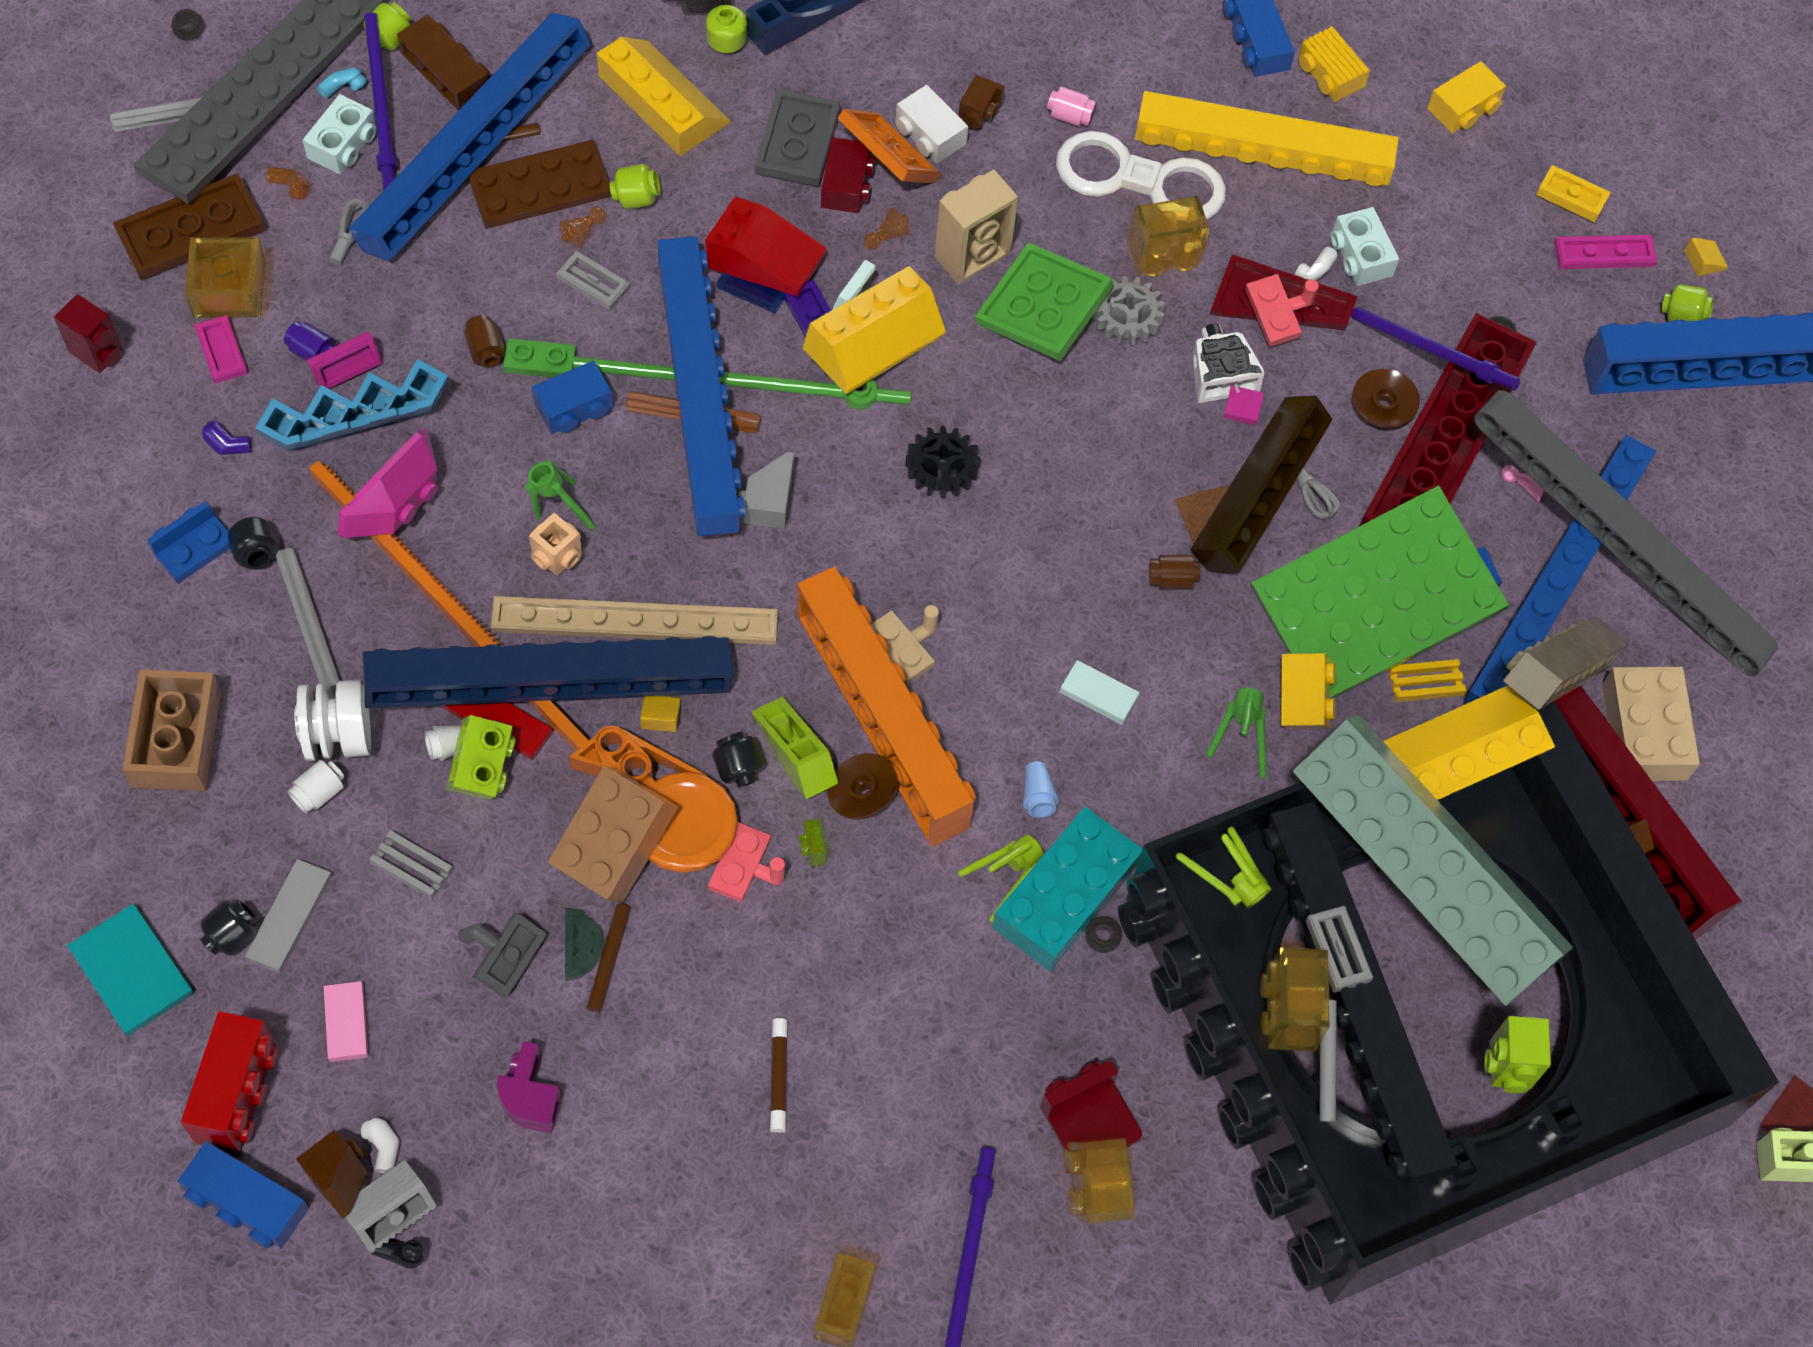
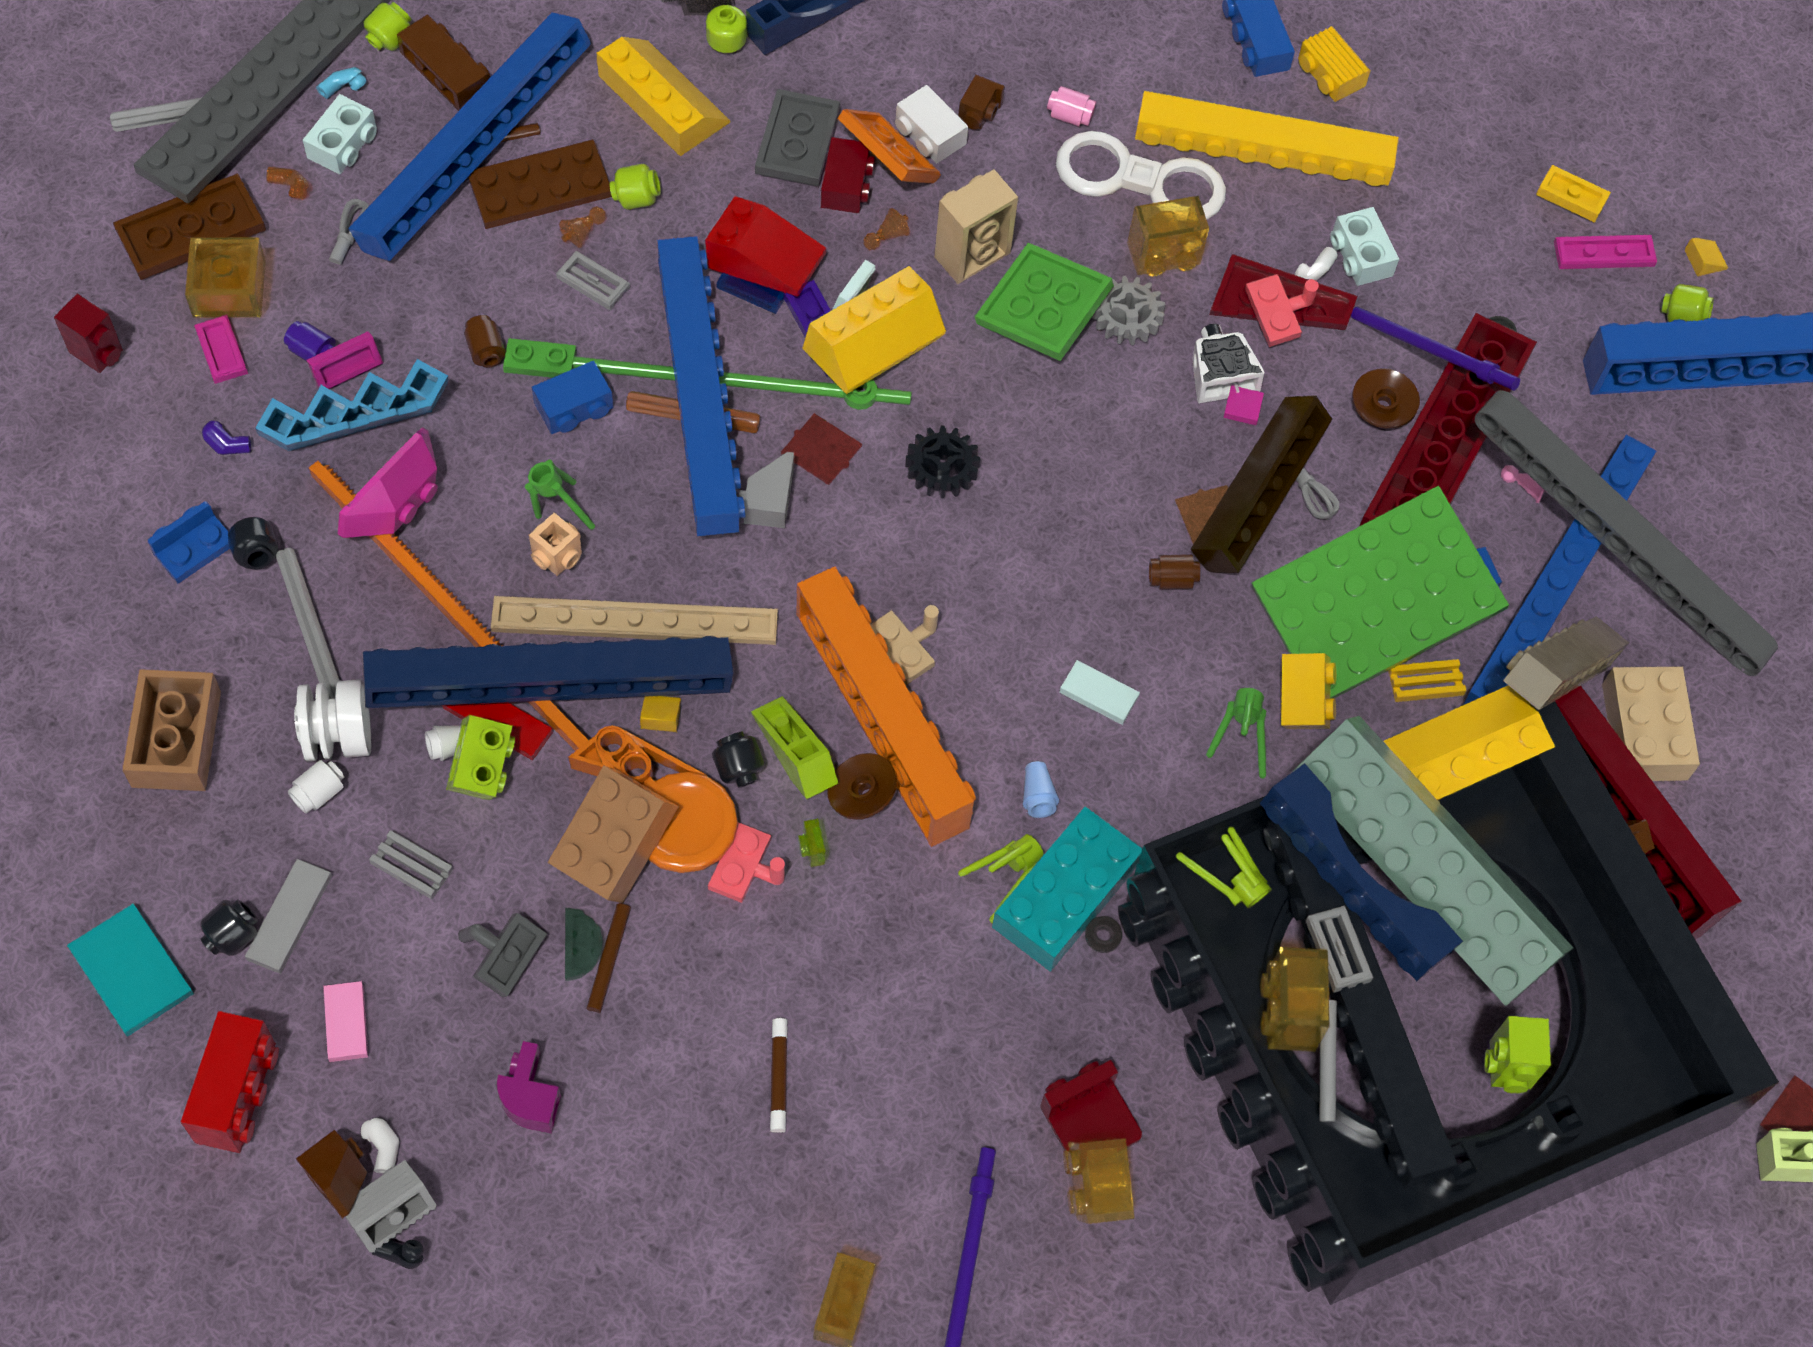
(187, 17): clear smoke plate -> none
(242, 1196): blue brick -> none
(386, 158): dark purple bar -> none
(822, 449): none -> clear red piece
(1410, 932): none -> dark blue arch
(1467, 97): yellow brick -> none

